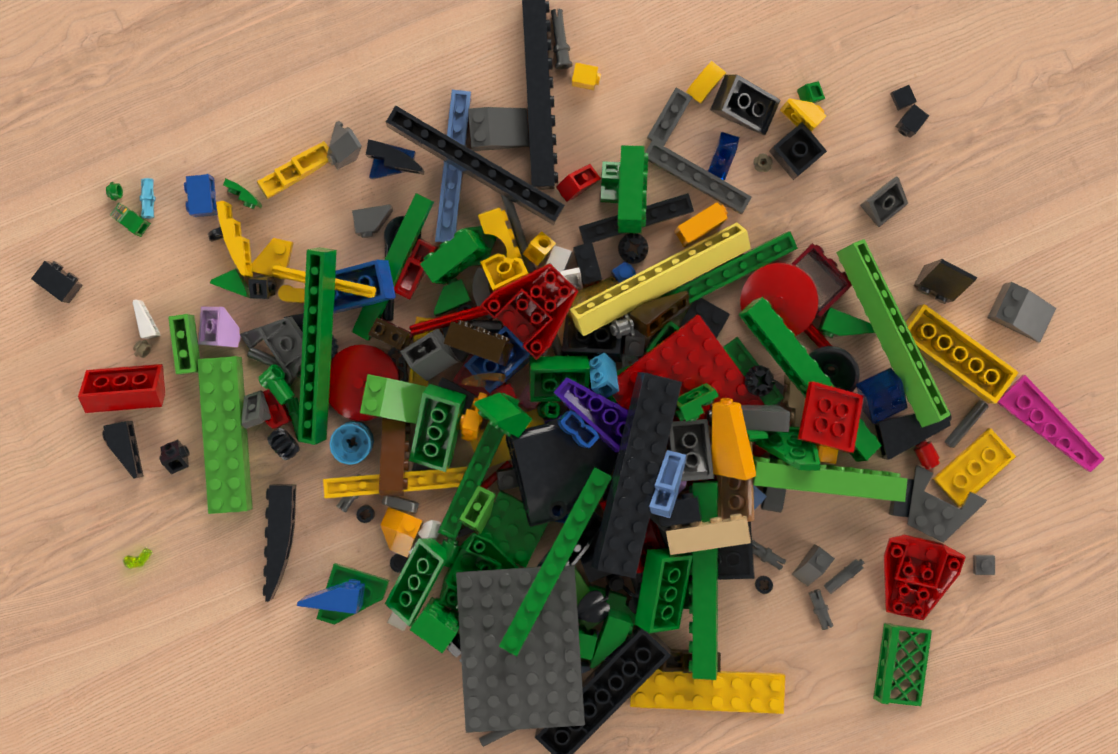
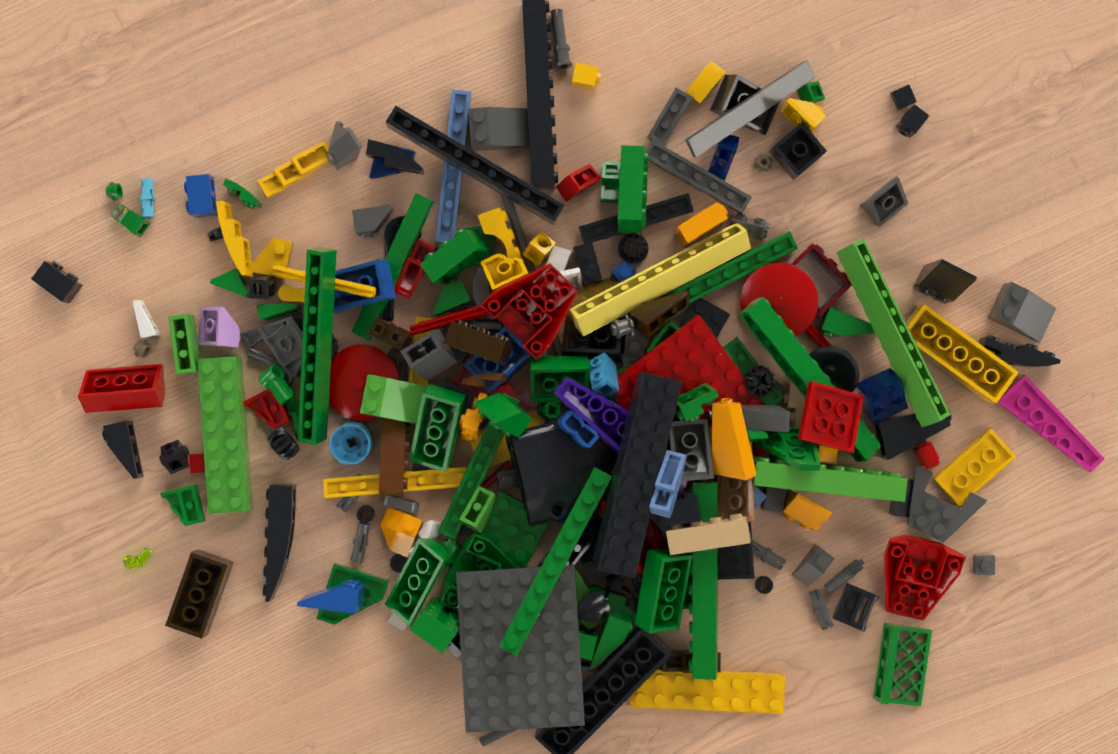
(186, 504): none -> green wing
(197, 463): none -> red tile
(199, 593): none -> dark brown brick
(255, 409): dark grey slope -> none
(272, 311): none -> green slope
(360, 542): none -> dark grey pin
(749, 109): none -> tile
(757, 226): none -> dark grey hinge
(805, 511): none -> light orange slope
(850, 604): none -> black plate
(966, 424): dark grey axle -> none
(1023, 356): none -> black slope

